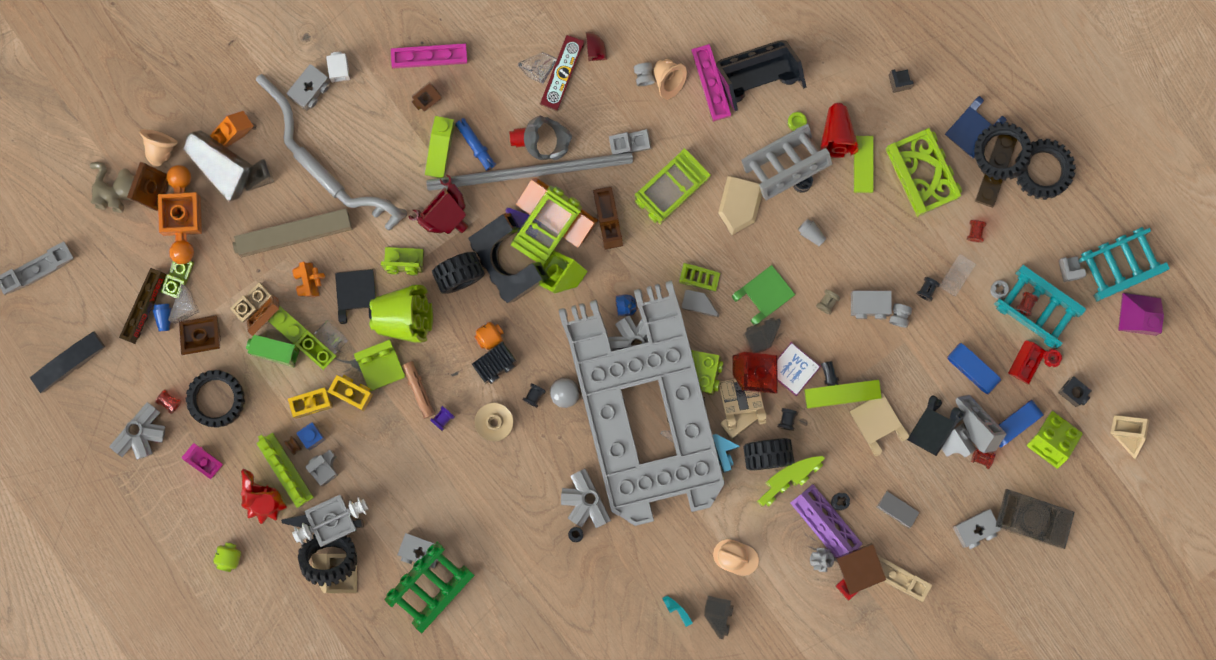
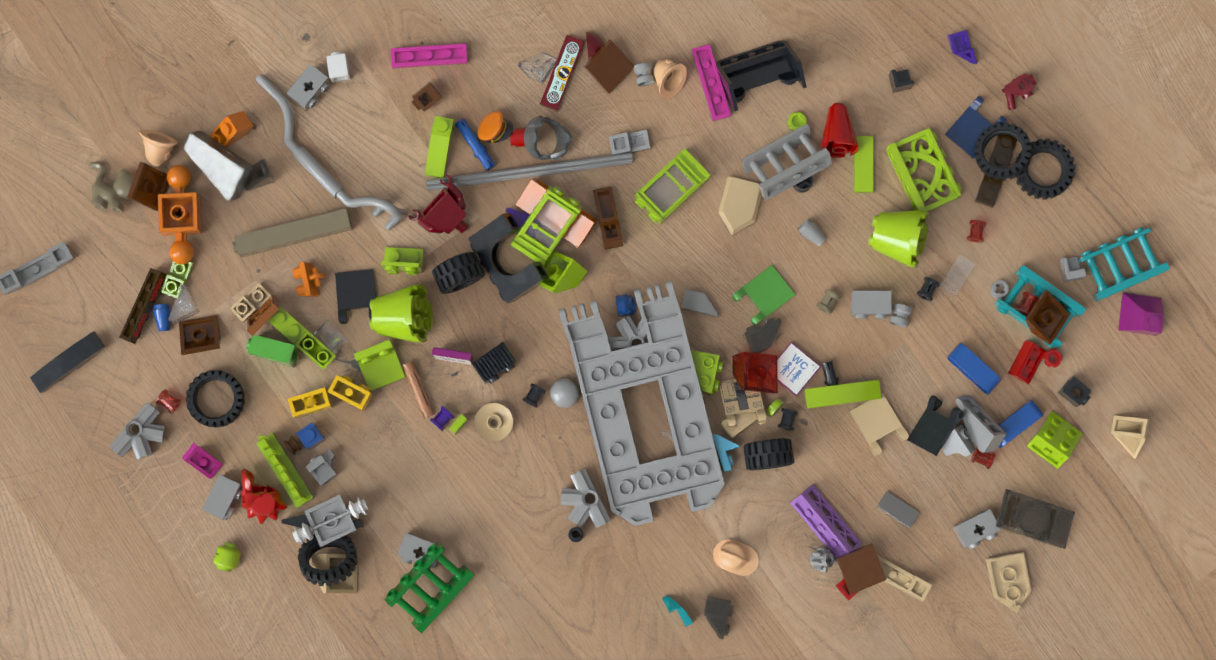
(223, 497): none -> light grey brick
(452, 355): none -> magenta tile
(458, 424): none -> lime tile
(489, 335): orange head -> none
(494, 128): none -> orange piece
(609, 66): none -> reddish brown tile
(693, 268): lime slope -> none
(774, 407): none -> lime tile
(795, 473): lime slope -> none
(846, 502): black bush -> none
(900, 235): none -> lime cone
(961, 46): none -> dark purple slope
(1009, 579): none -> tan tile
(1020, 86): none -> dark red piece
(1047, 317): none -> reddish brown slope

